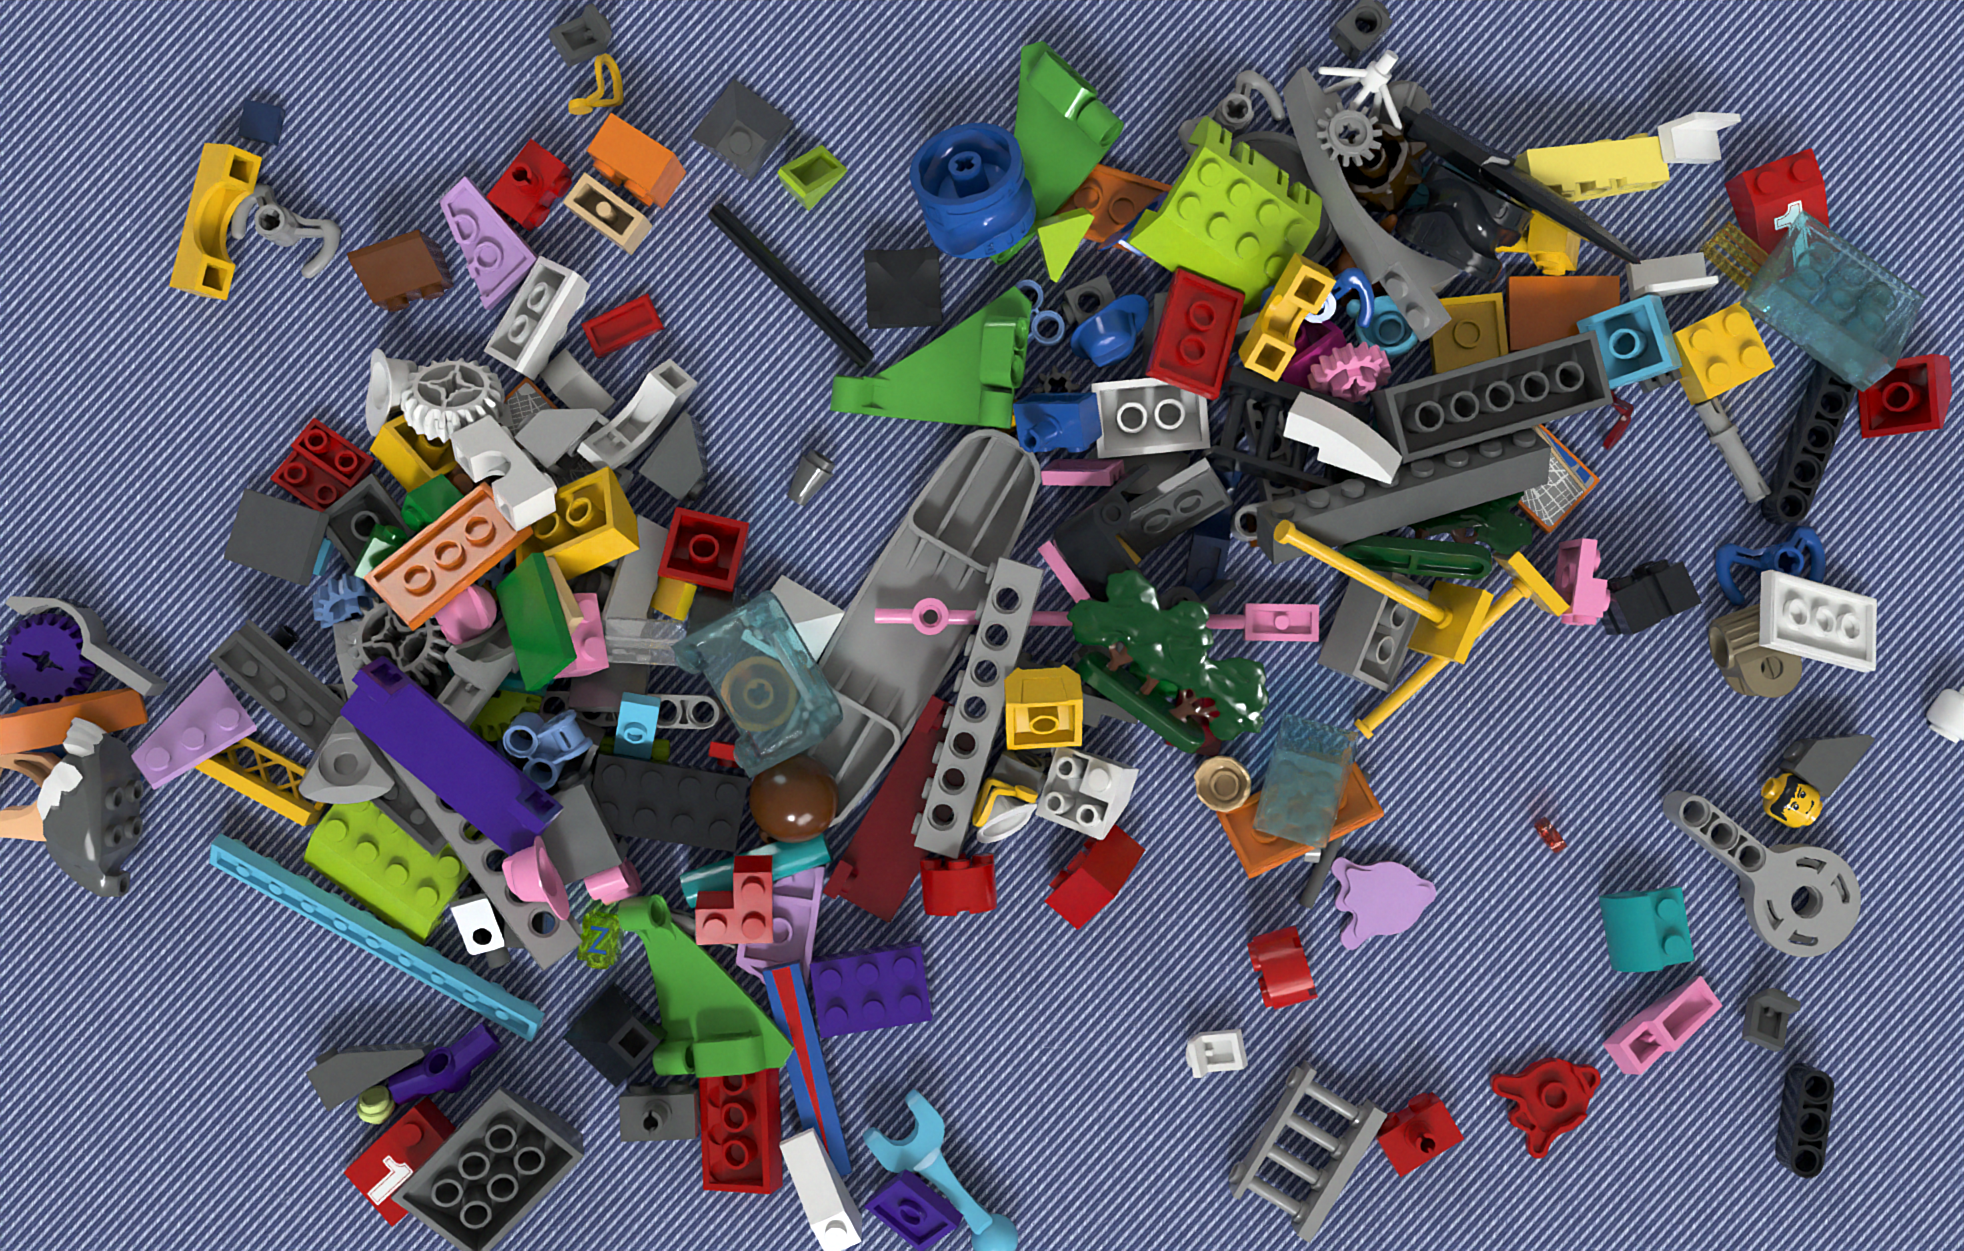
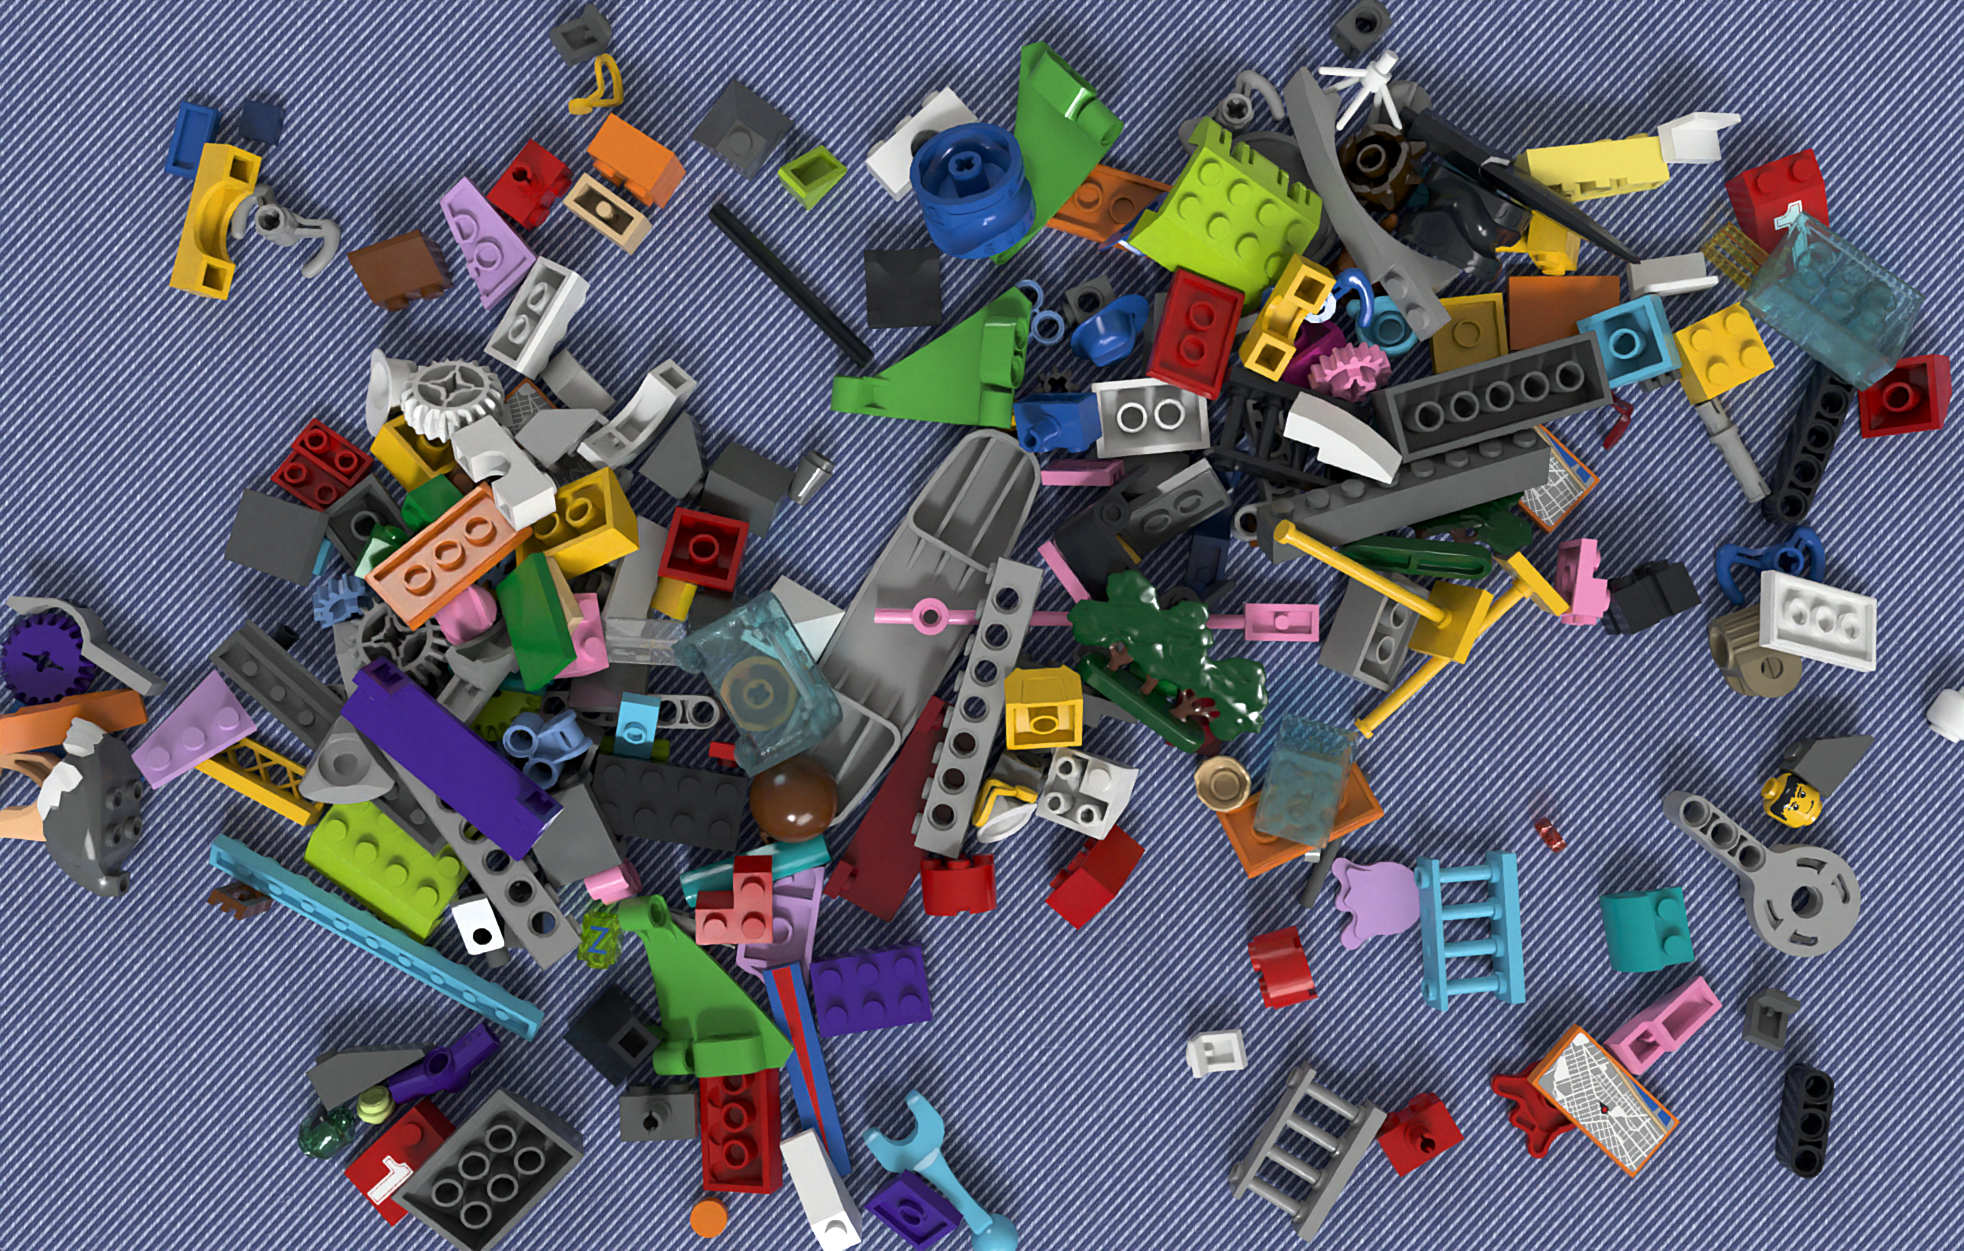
(193, 128): none -> blue tile
(248, 904): none -> reddish brown tile
(326, 1132): none -> clear green head
(535, 878): bright pink piece -> none
(622, 326): red tile -> none
(709, 1217): none -> orange tile
(746, 488): none -> dark grey slope
(892, 160): none -> white arch
(1060, 237): lime slope -> none
(1354, 121): light grey gear -> none
(1505, 937): none -> medium azure fence
(1603, 1100): none -> tile

